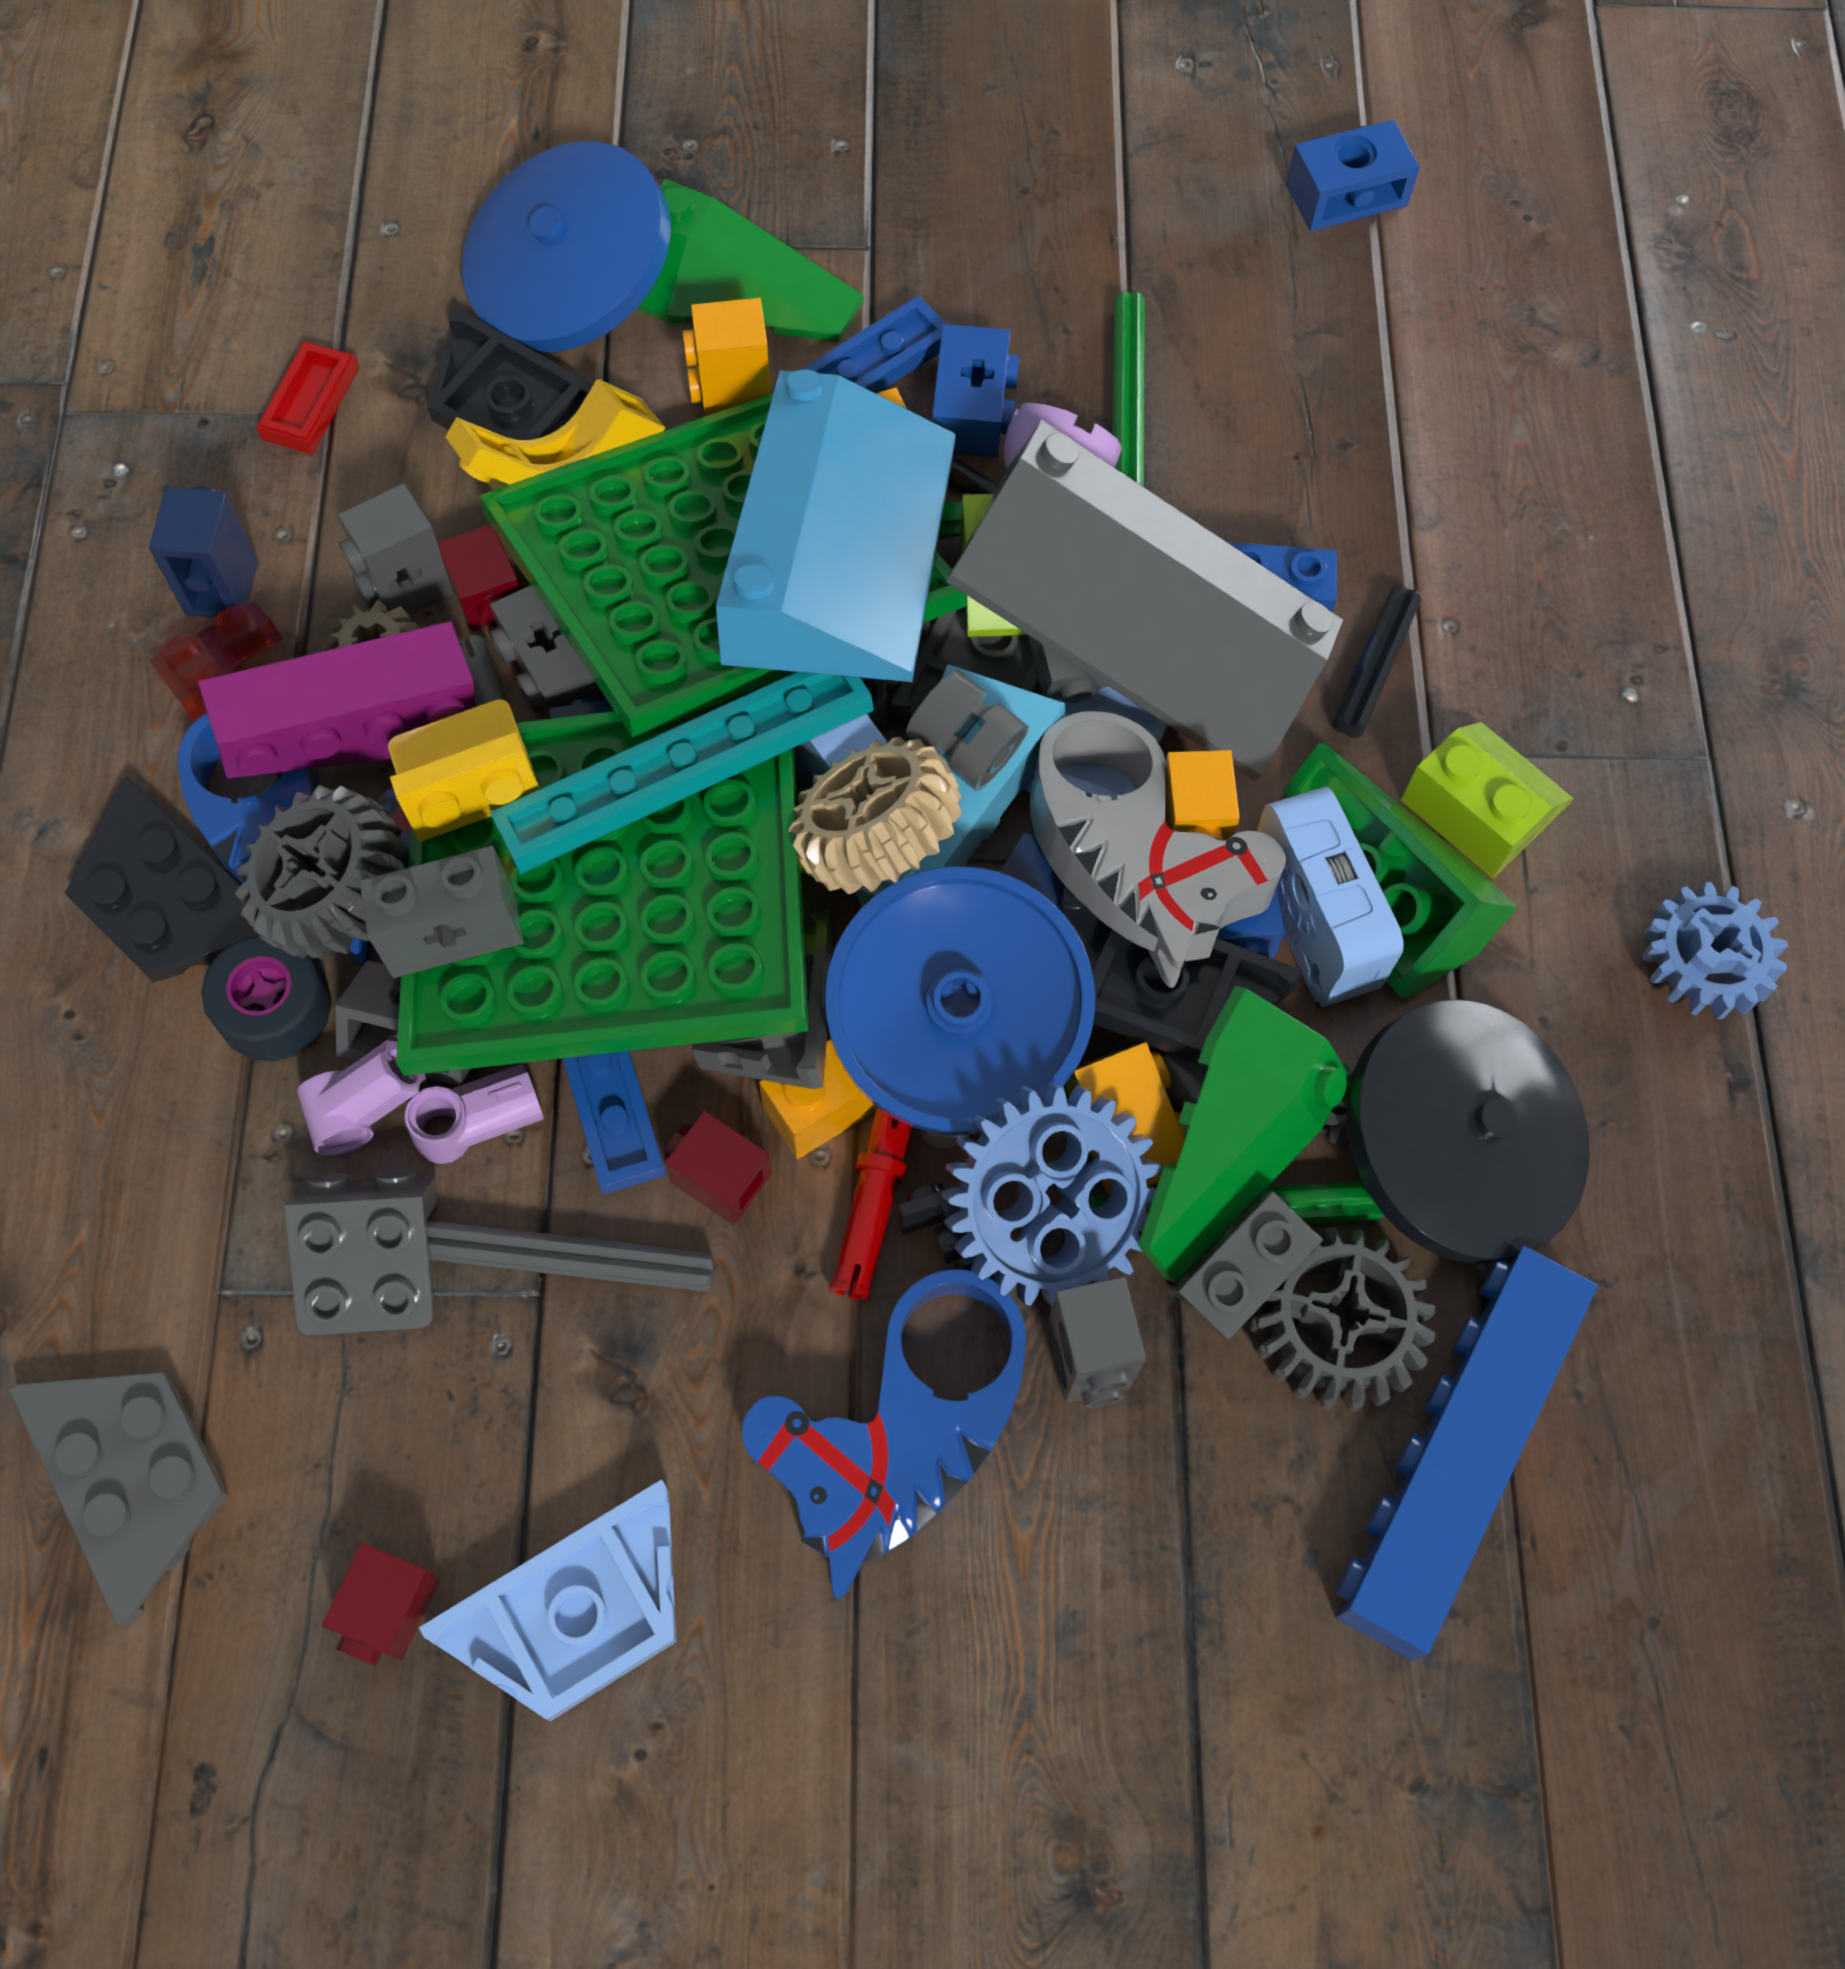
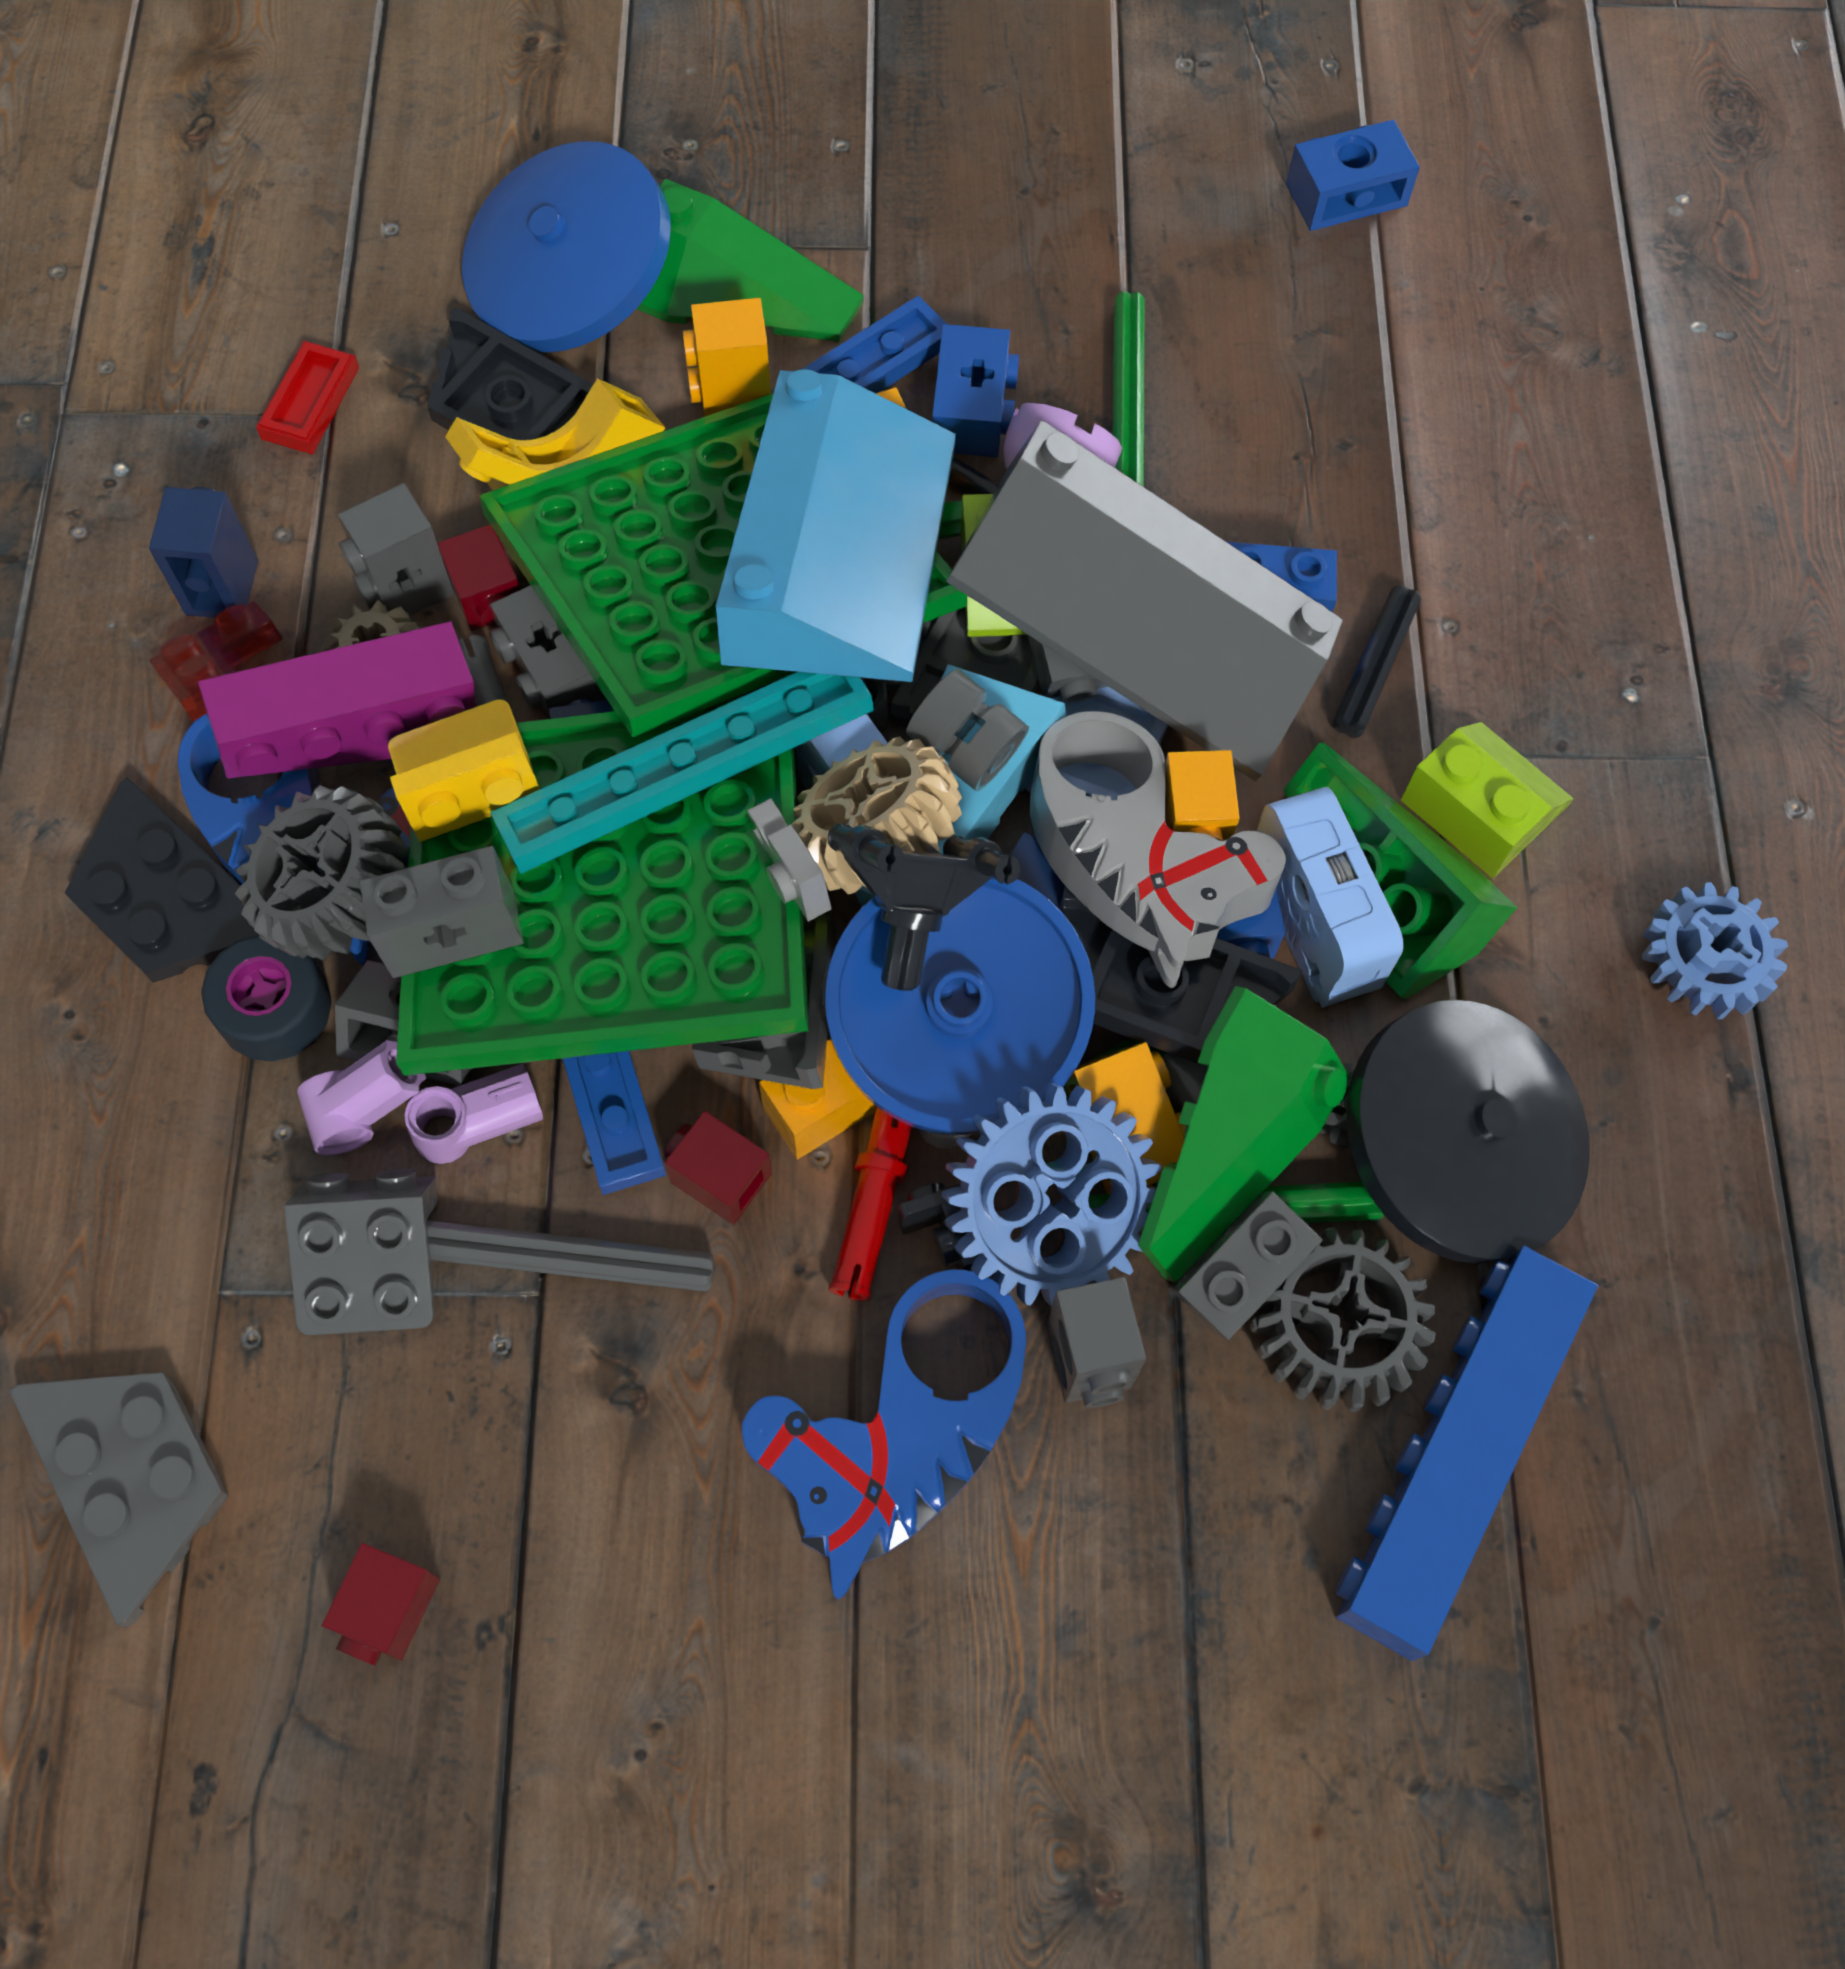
(573, 1611): light blue wing -> none
(794, 869): none -> light grey plate
(917, 888): none -> black axle

